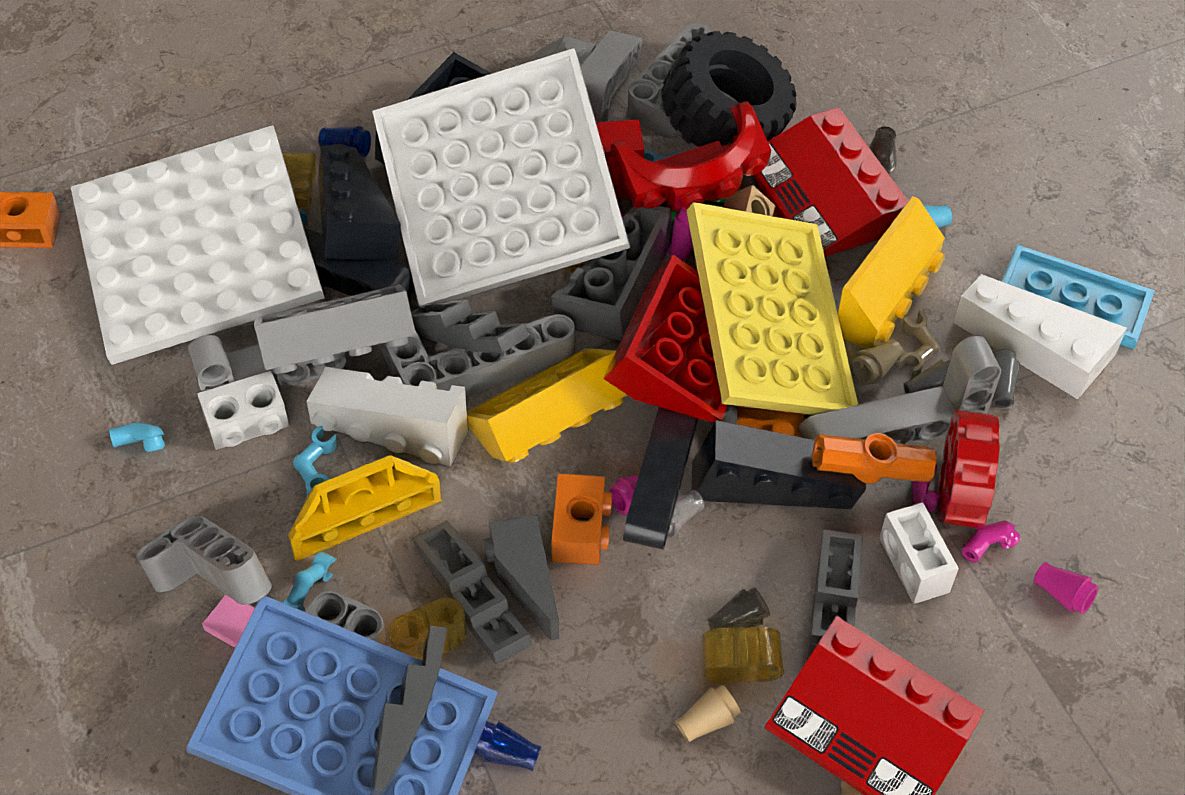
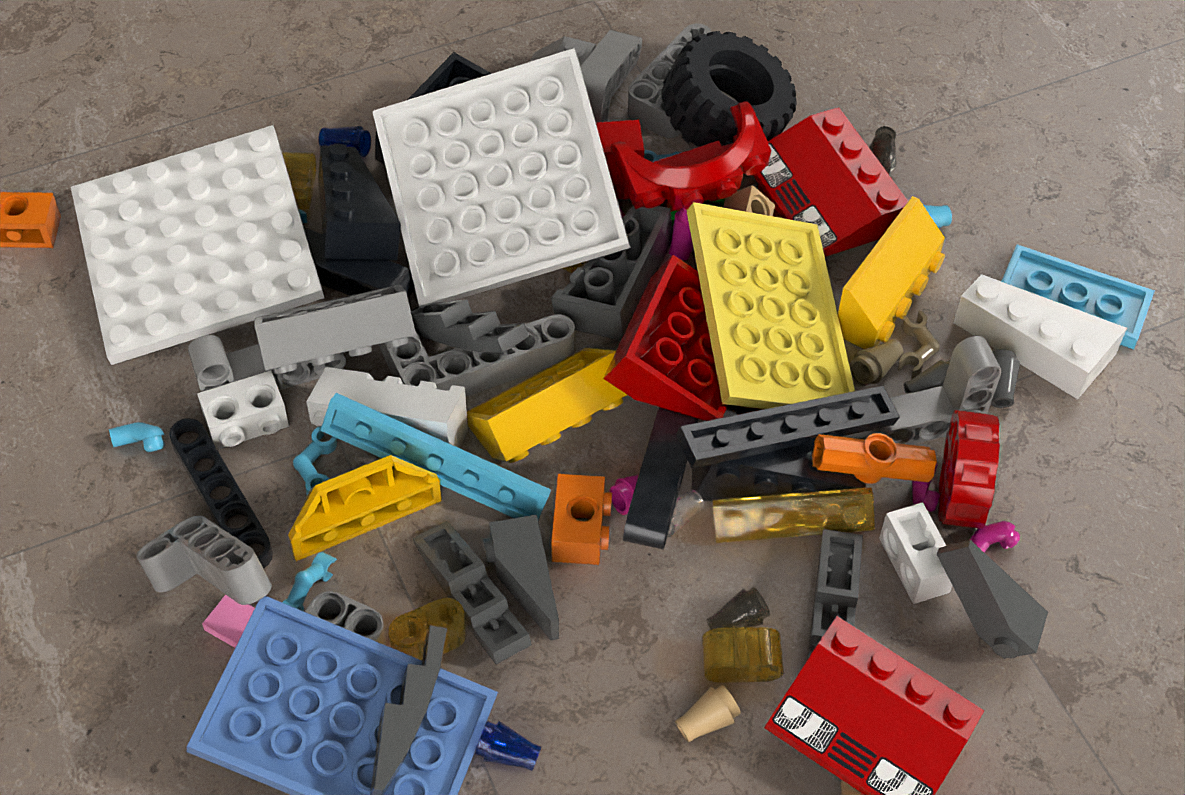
(215, 477): none -> black beam
(453, 466): none -> medium azure plate
(786, 426): none -> plate
(793, 515): none -> clear yellow plate
(993, 601): none -> dark grey slope
(1069, 588): dark pink cone -> none

